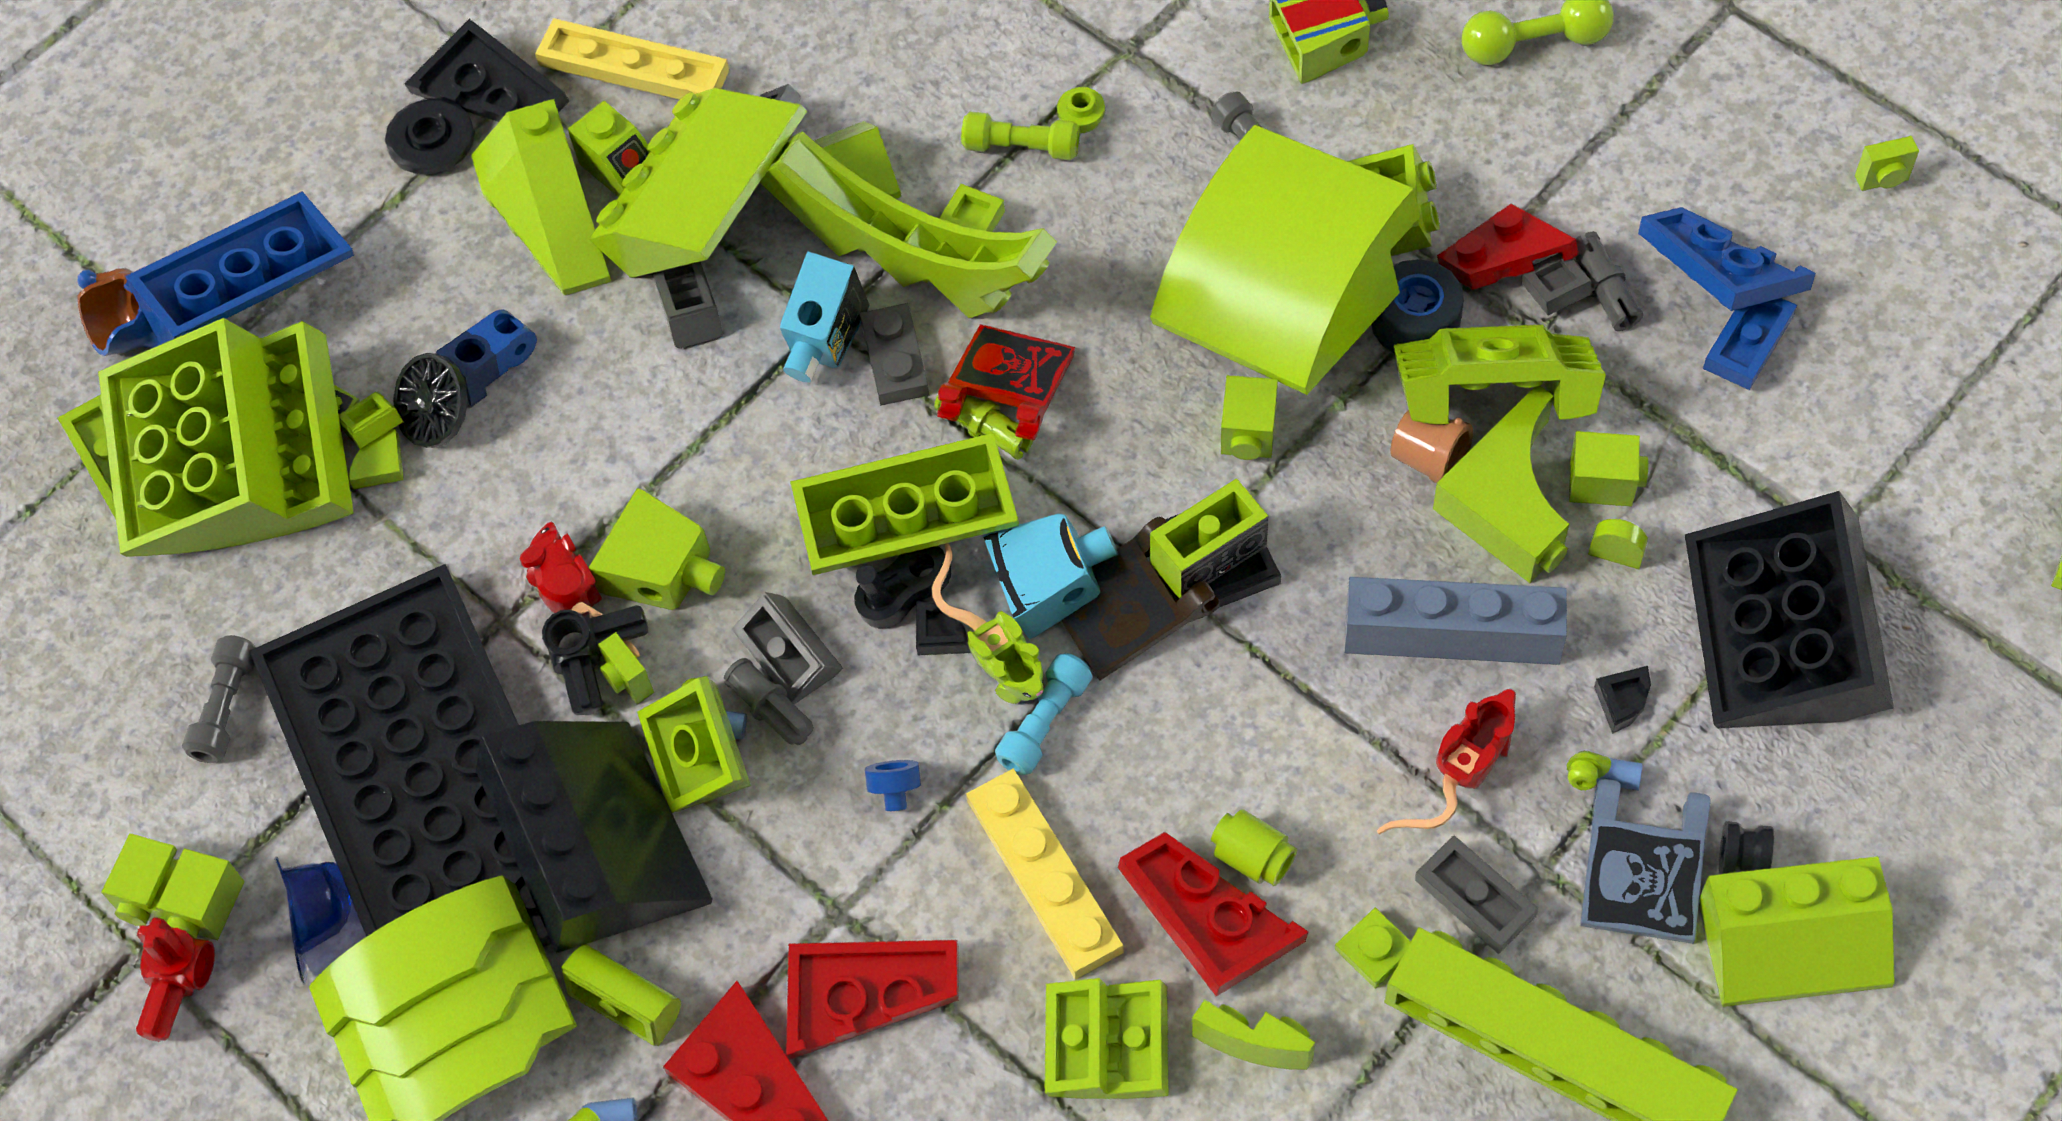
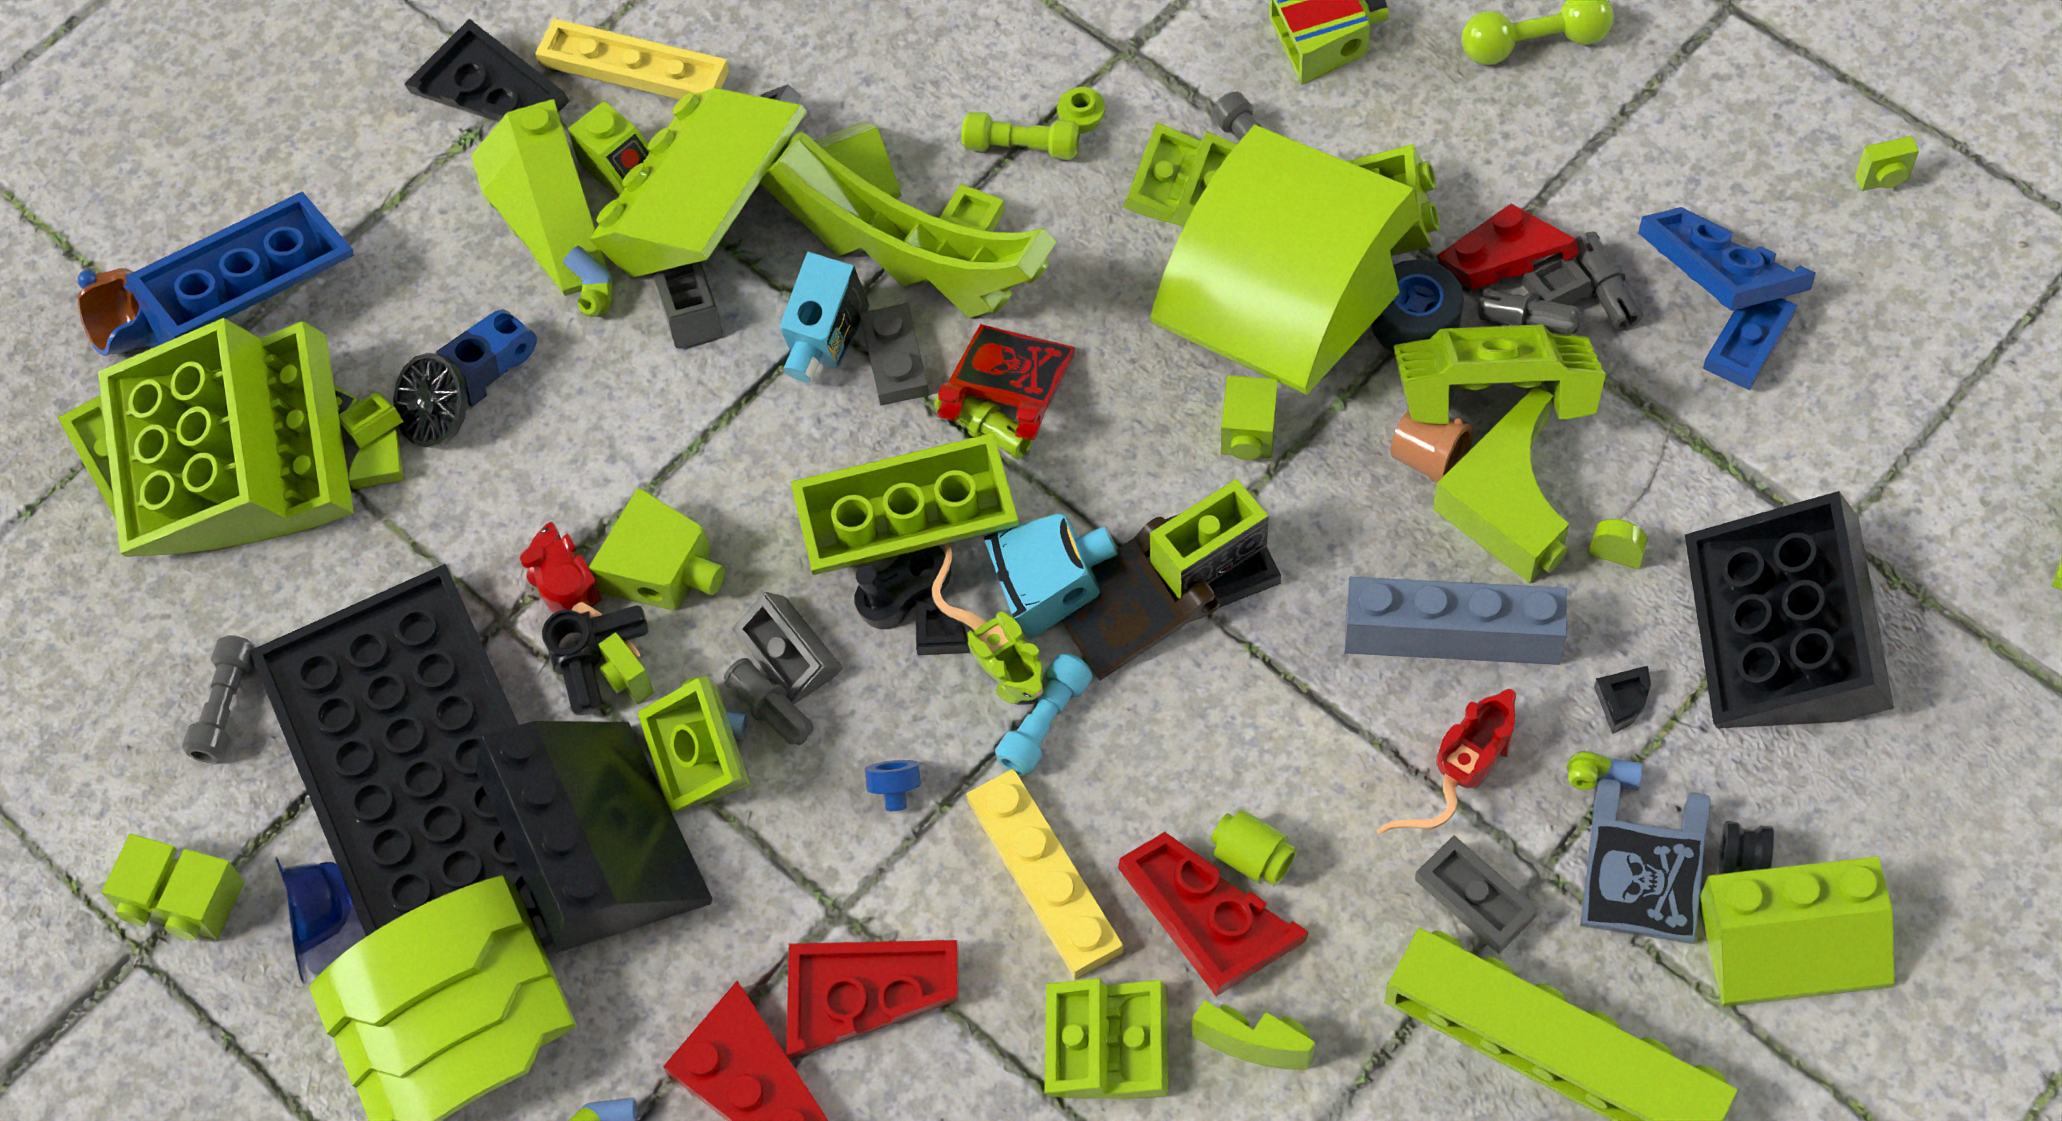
(173, 968): red axle -> none
(429, 136): black wheel -> none
(596, 282): none -> arm
(620, 994): lime brick -> none
(1174, 173): none -> lime slope
(1373, 947): lime plate -> none
(1528, 311): none -> dark grey axle
(1606, 468): lime brick -> none

